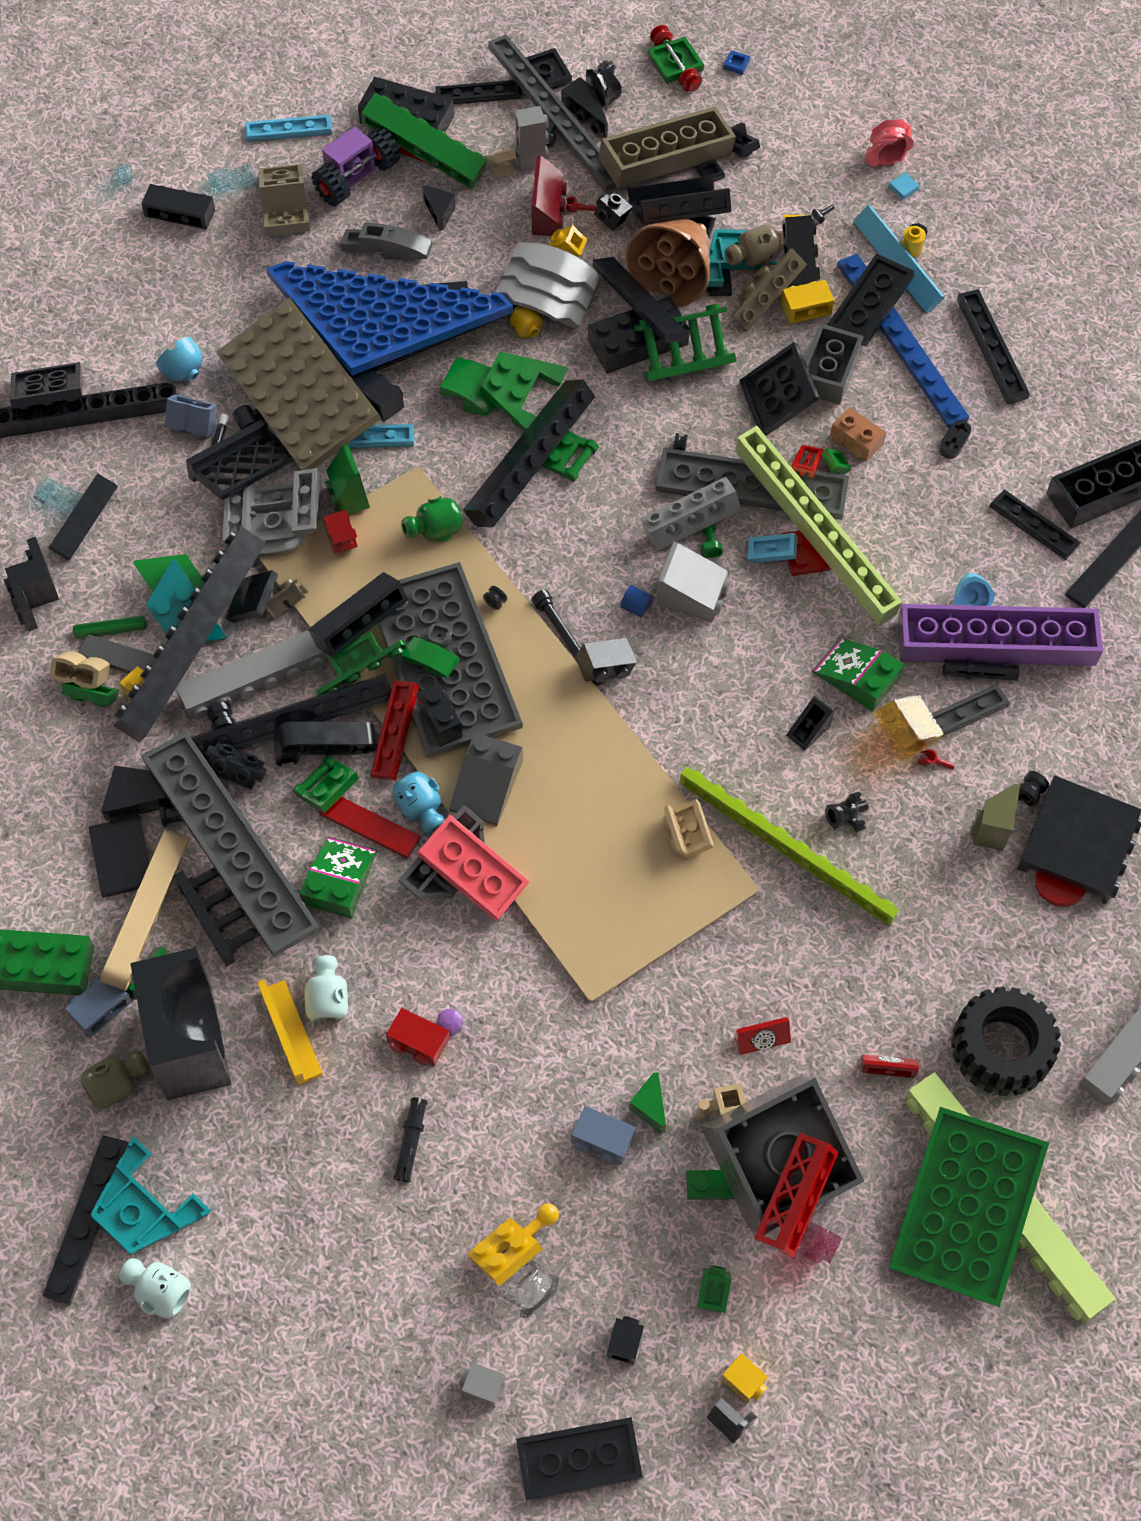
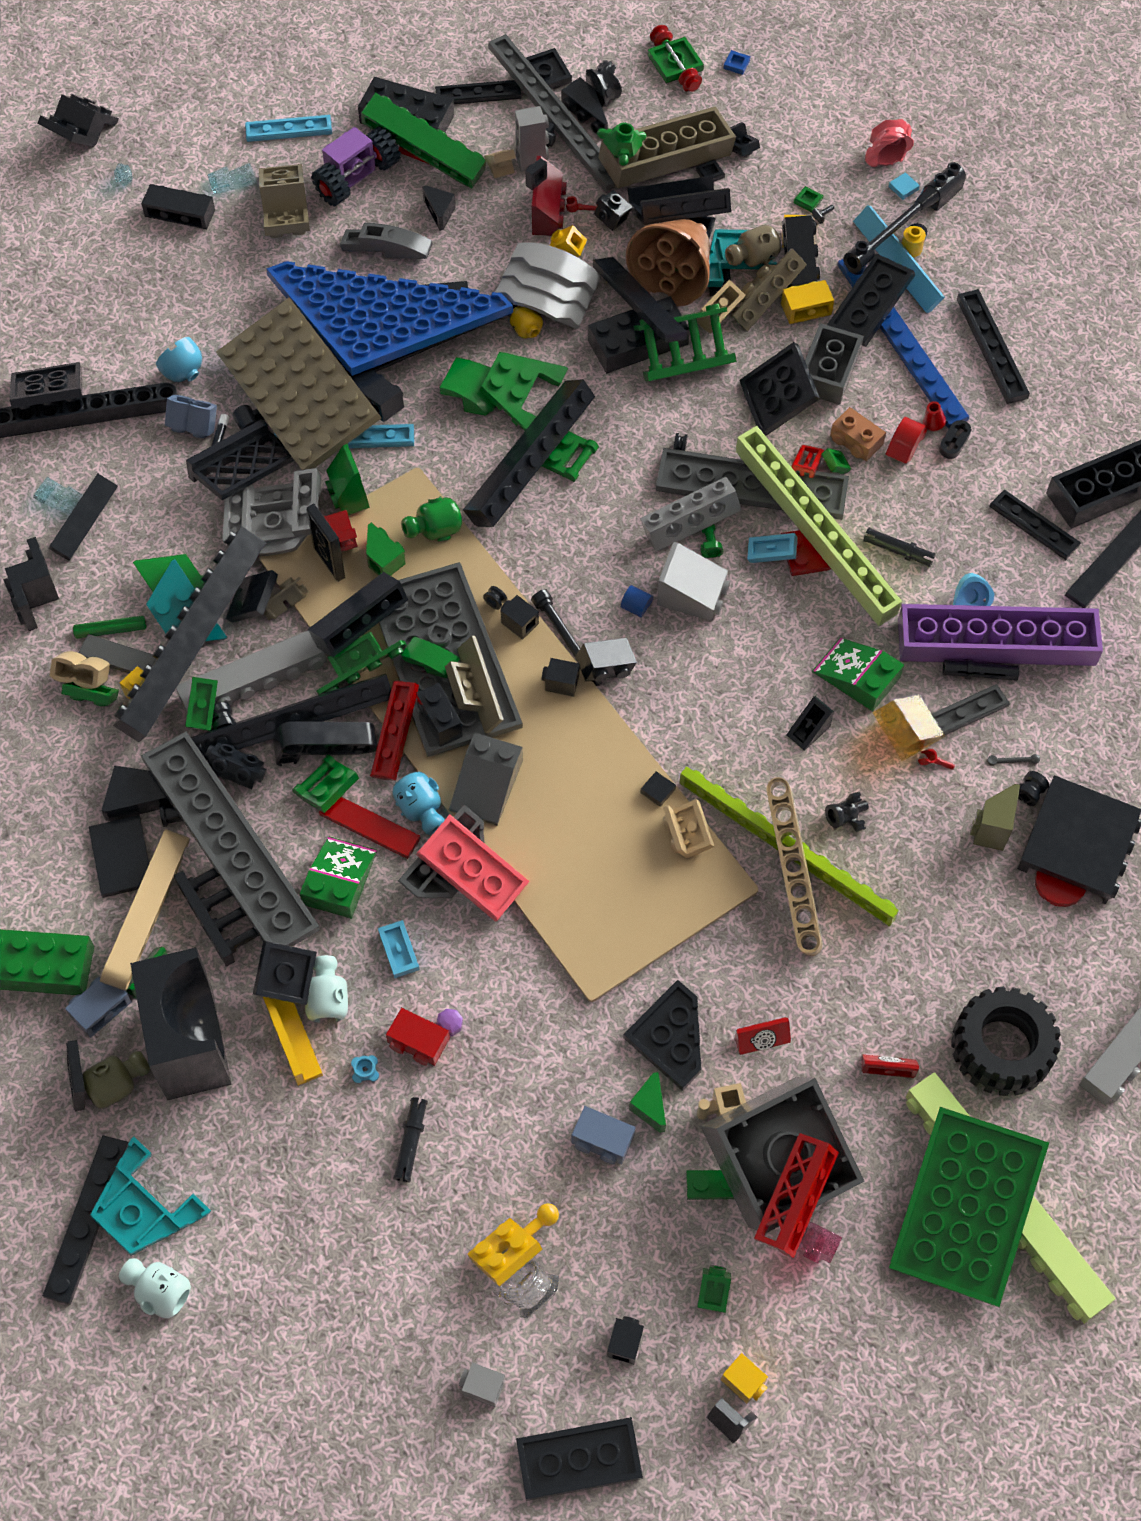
(75, 1075): none -> black tile
(78, 119): none -> black bracket
(201, 703): none -> green plate
(284, 973): none -> black plate
(325, 542): none -> black tile
(359, 1063): none -> medium azure plate
(382, 552): none -> green slope
(398, 949): none -> medium azure plate
(473, 686): none -> dark tan bracket
(519, 616): none -> black brick
(536, 173): none -> black plate
(561, 676): none -> black brick
(622, 141): none -> green rock
(658, 788): none -> black tile
(670, 1035): none -> black plate
(727, 296): none -> tan brick
(790, 854): none -> tan beam
(808, 199): none -> green tile
(902, 548): none -> black pin
(906, 440): none -> red brick
(934, 195): none -> black bar
(934, 417): none -> red cone
(993, 760): none -> dark grey hinge

